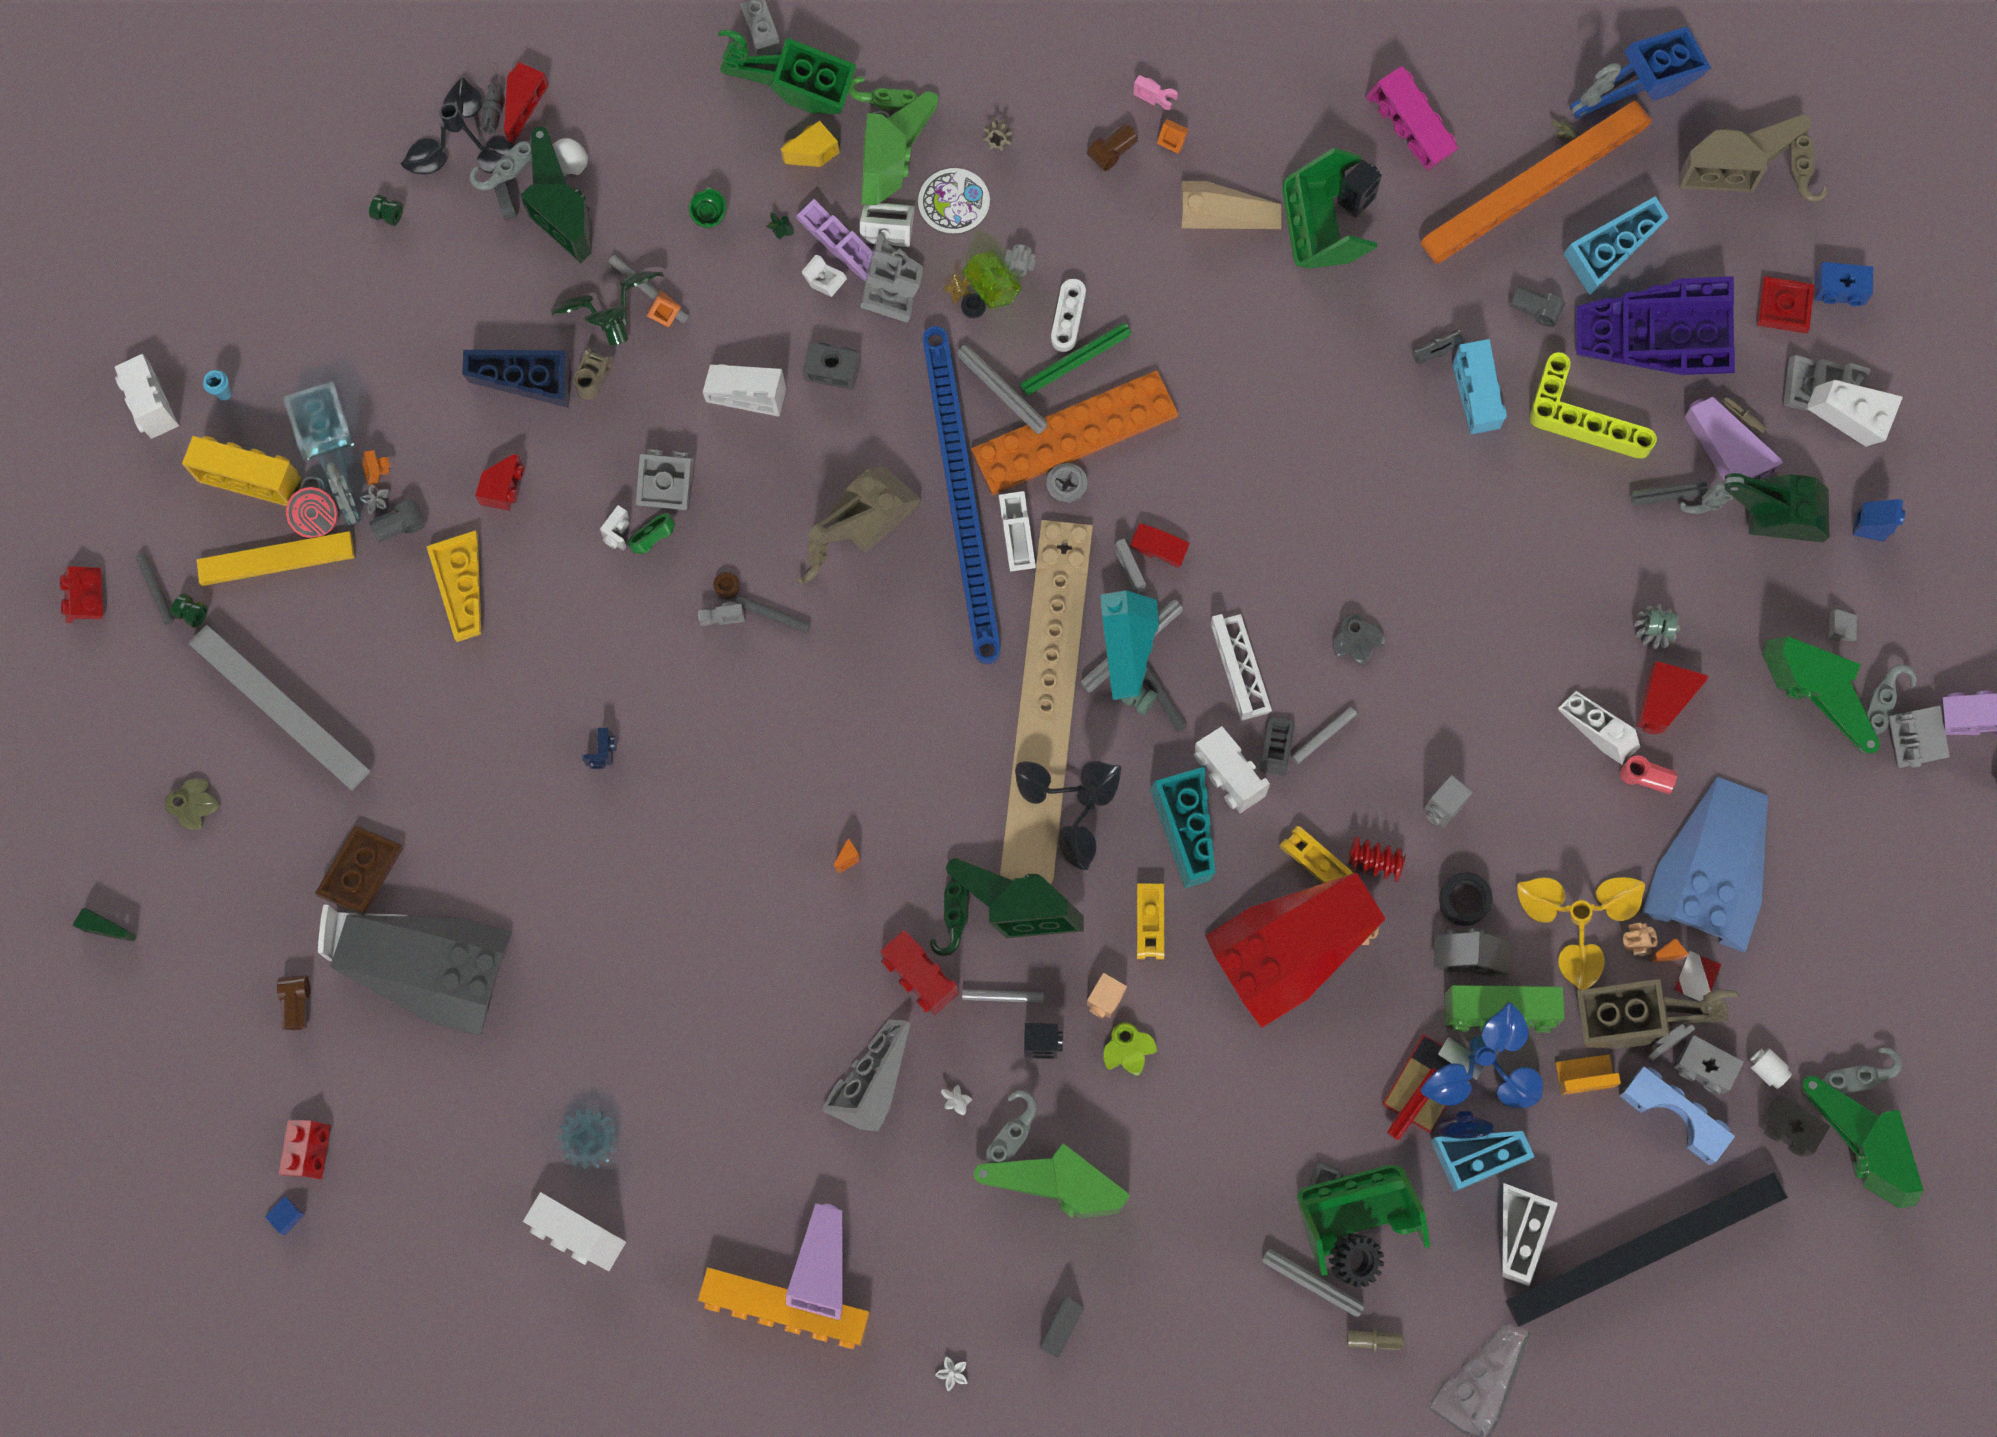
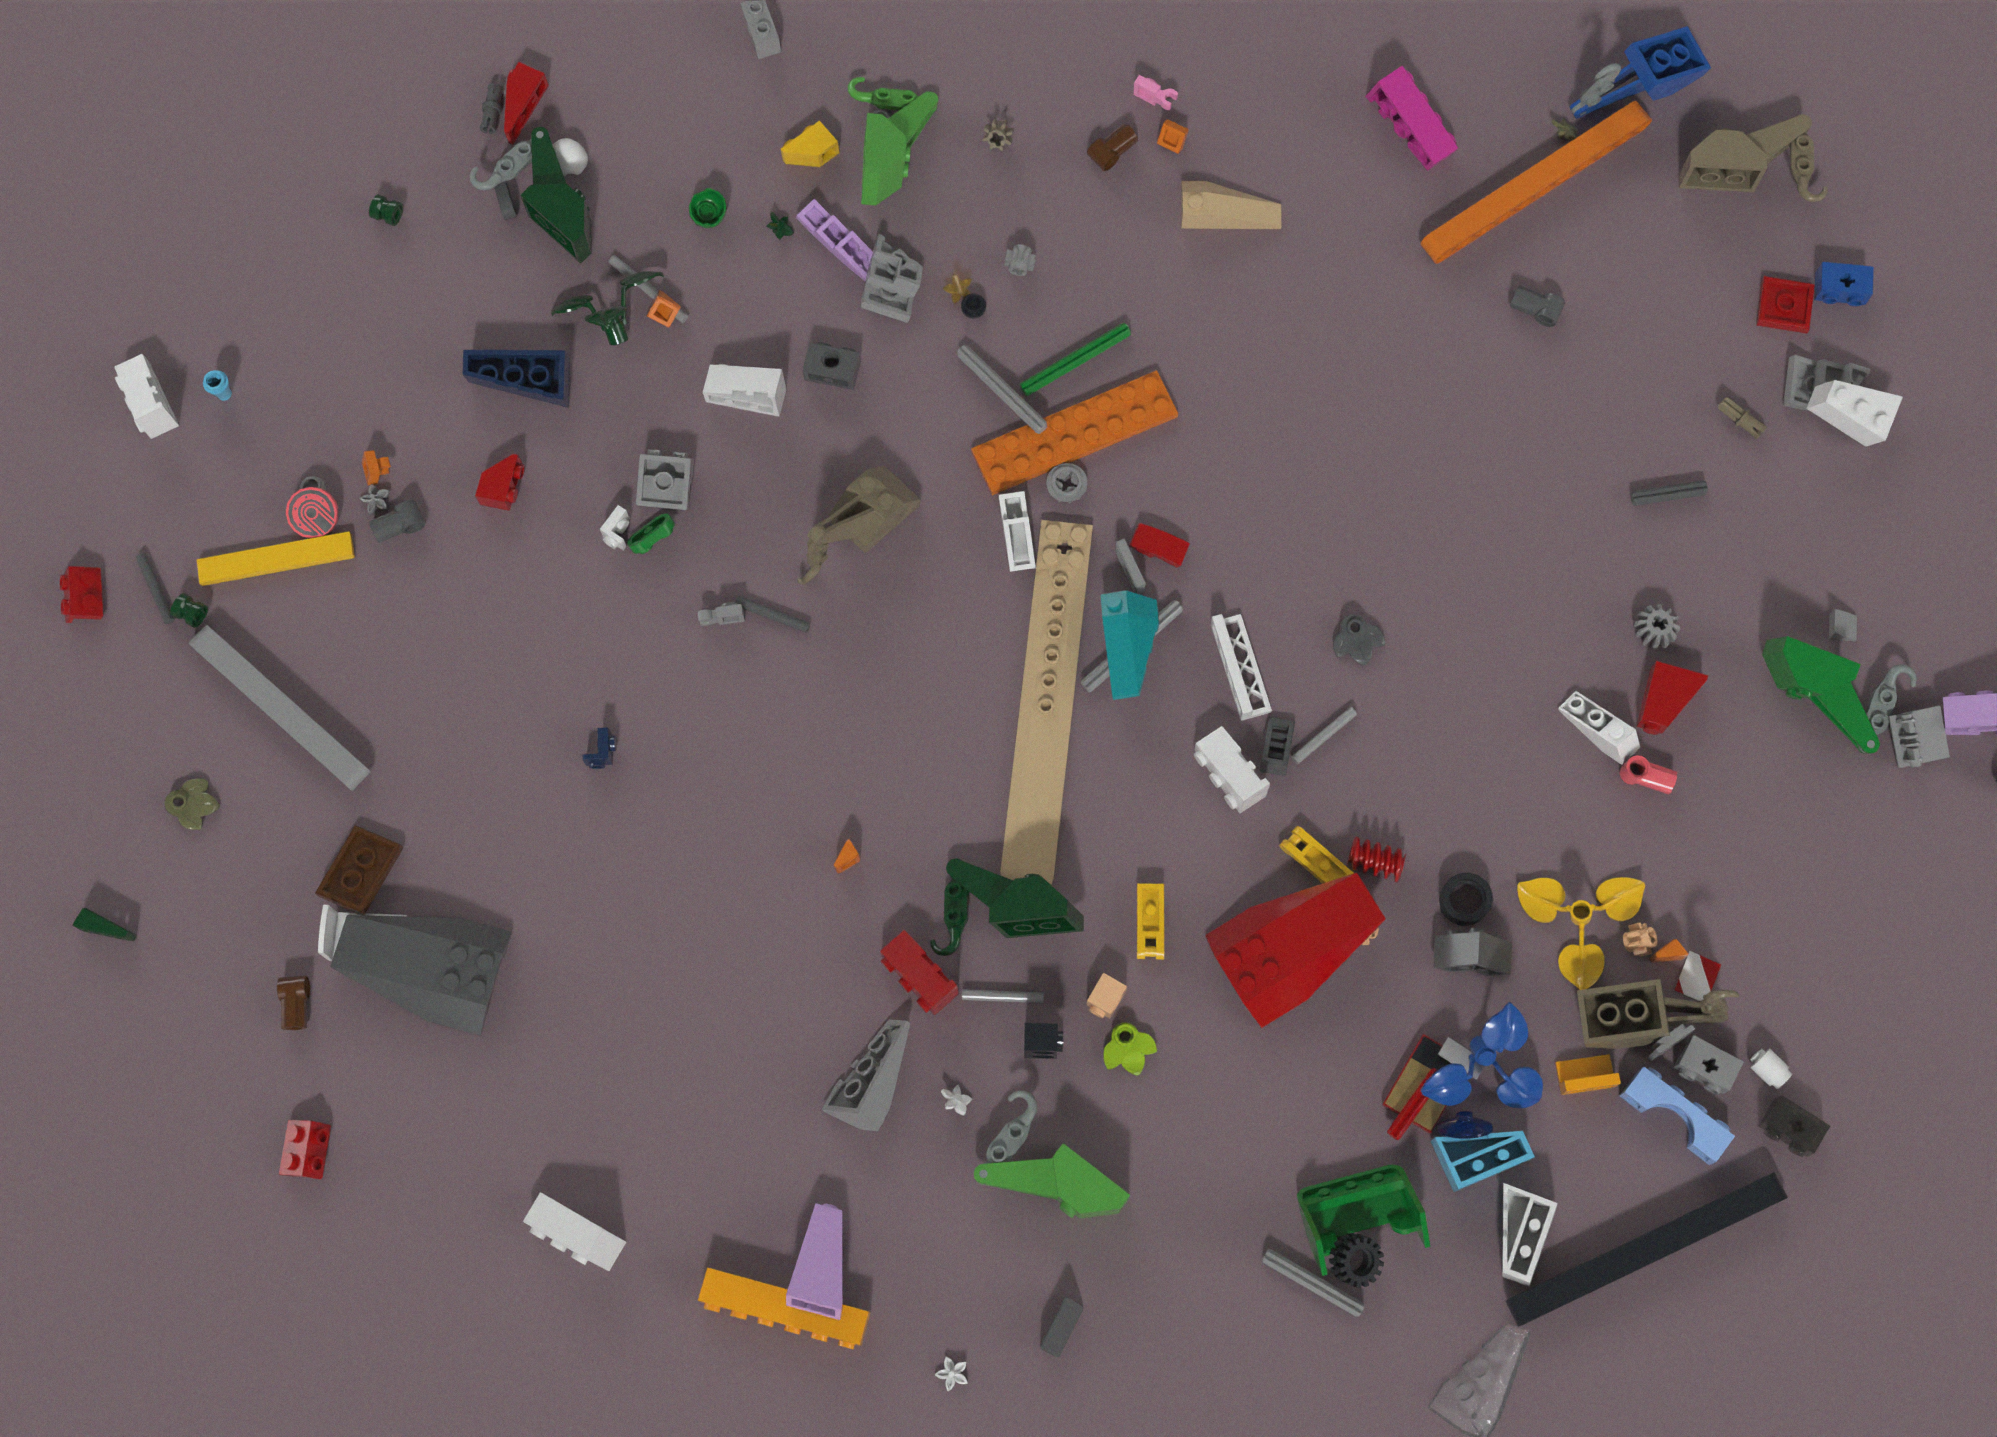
(241, 470): yellow brick -> none
(284, 1216): blue slope -> none
(321, 429): clear light blue slope -> none
(458, 579): yellow wing -> none
(461, 101): black plant -> none
(587, 1151): clear light blue gear -> none
(592, 369): dark tan piece -> none
(726, 585): reddish brown tile -> none
(798, 75): green slope -> none
(823, 277): white bracket -> none
(895, 231): white tile -> none
(953, 200): sticker -> none
(961, 495): blue gear -> none
(991, 280): clear neon green brick -> none
(1068, 306): white plate -> none
(1098, 787): black plant -> none
(1143, 702): sand green wheel -> none
(1164, 700): dark grey bar -> none
(1186, 823): teal wedge -> none
(1312, 213): green windscreen -> none
(1324, 1173): dark grey tile -> none
(1359, 188): black brick -> none
(1375, 1340): dark tan axle -> none
(1438, 347): dark grey pin -> none
(1447, 802): light grey brick -> none
(1477, 1004): bright green brick -> none
(1479, 386): medium azure wedge -> none
(1582, 417): neon yellow beam -> none
(1608, 247): medium azure wedge -> none
(1661, 623): sand green wheel -> none
(1664, 328): dark purple wedge -> none
(1715, 866): medium blue wedge -> none
(1729, 442): lavender slope -> none
(1776, 506): dark green slope -> none
(1878, 519): blue slope -> none
(1879, 1142): green slope -> none

